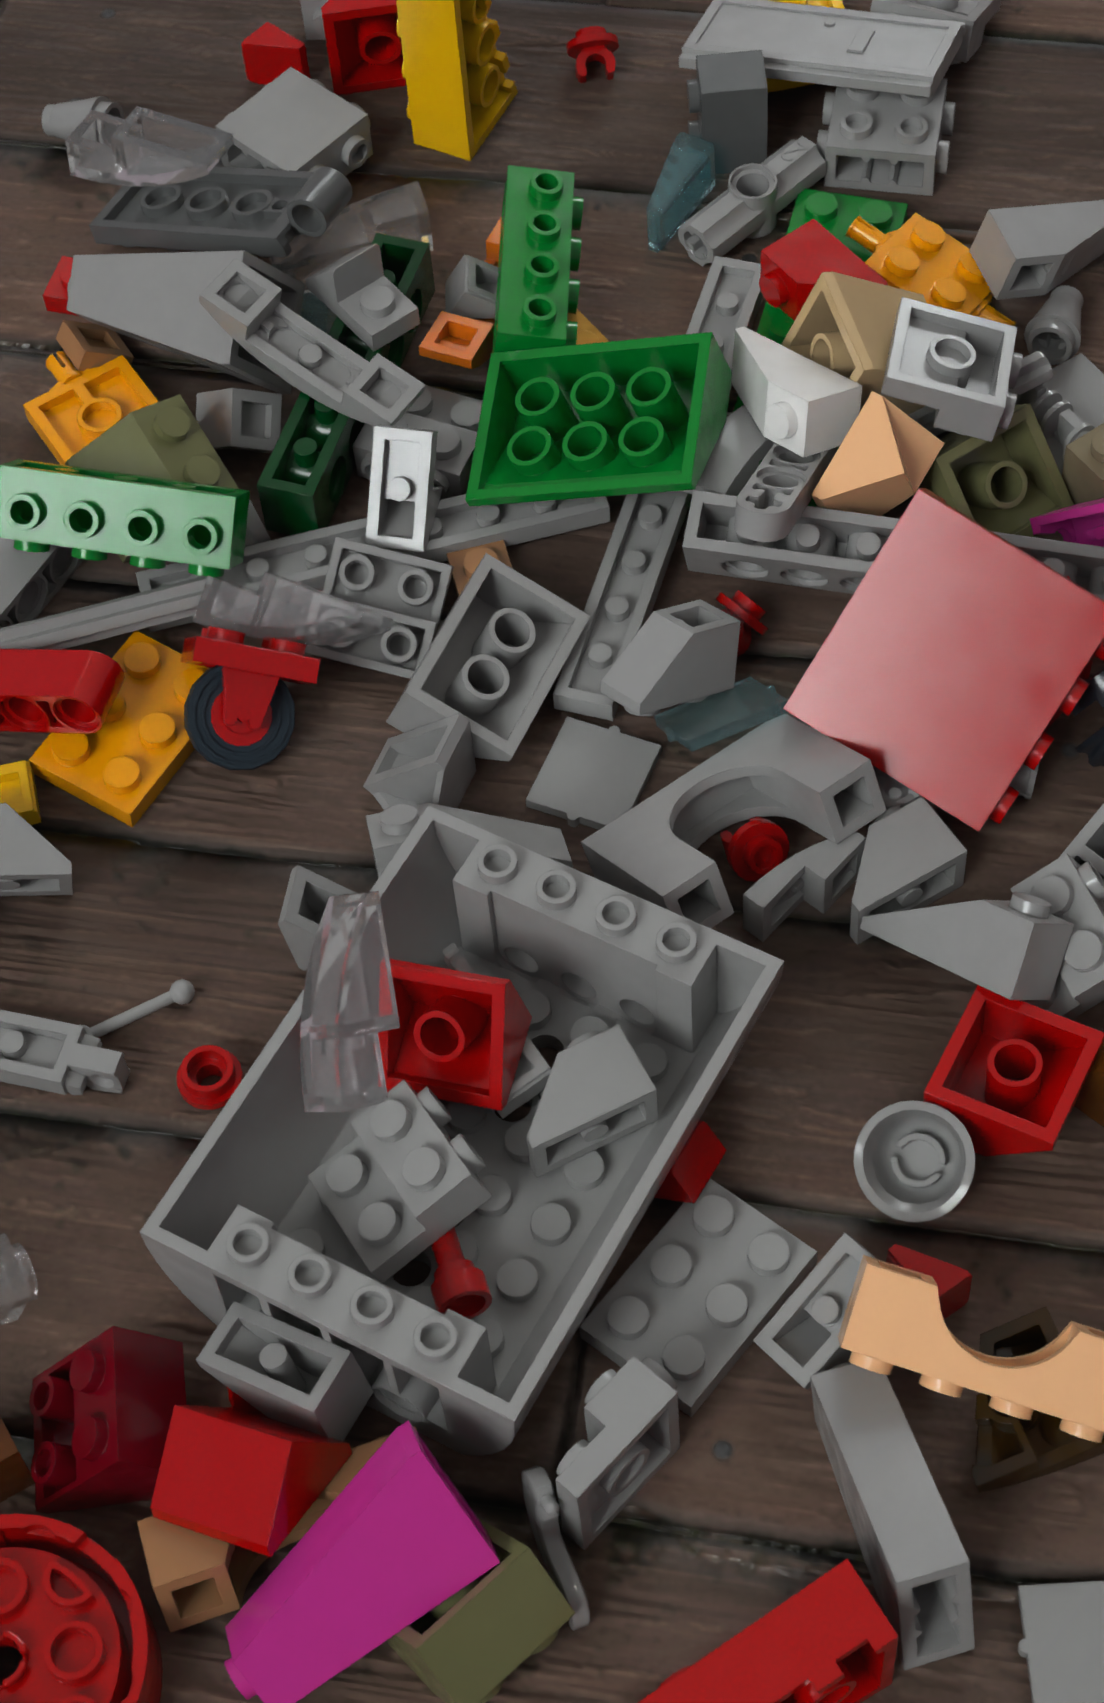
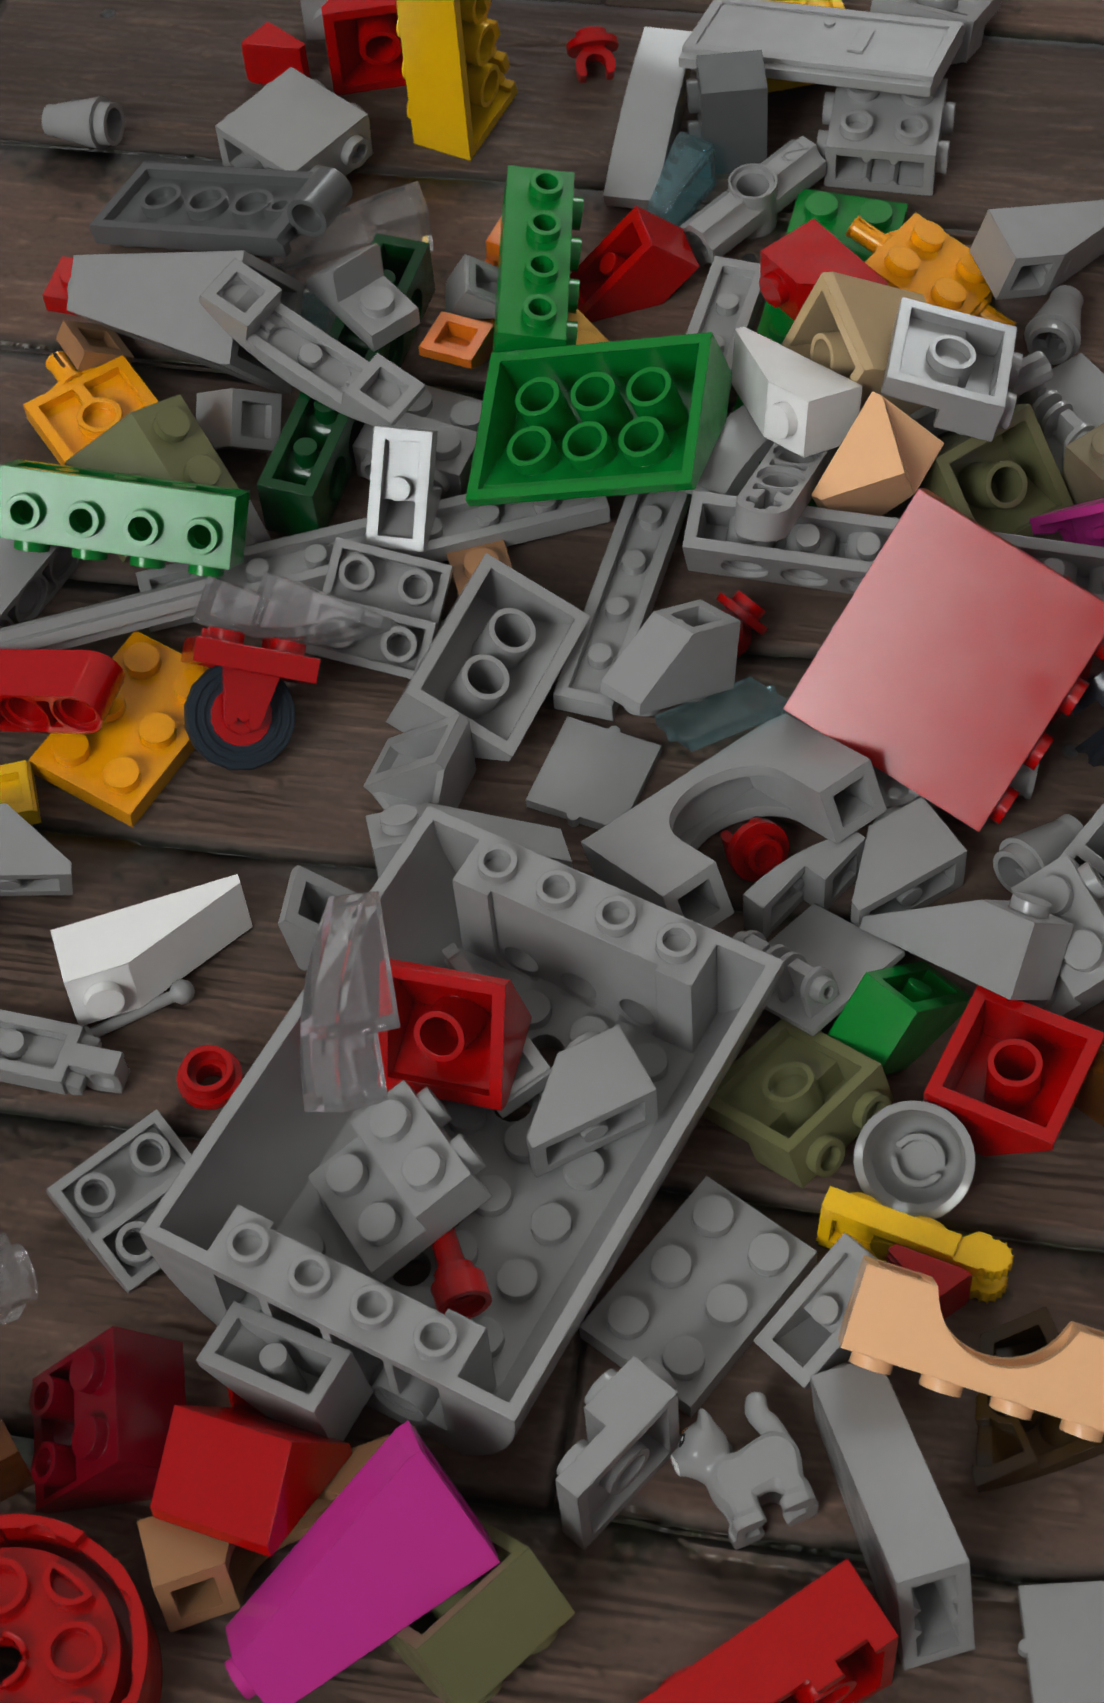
(117, 1192): none -> light grey slope
(140, 950): none -> white slope
(143, 149): clear slope -> none
(543, 1517): light grey piece -> none
(634, 267): none -> red slope
(648, 118): none -> light grey slope
(693, 1166): red slope -> none
(745, 1480): none -> light grey animal
(799, 1101): none -> olive plate
(821, 965): none -> light grey hinge
(882, 1227): none -> yellow hinge
(899, 1013): none -> green slope
(1033, 849): none -> light grey cone

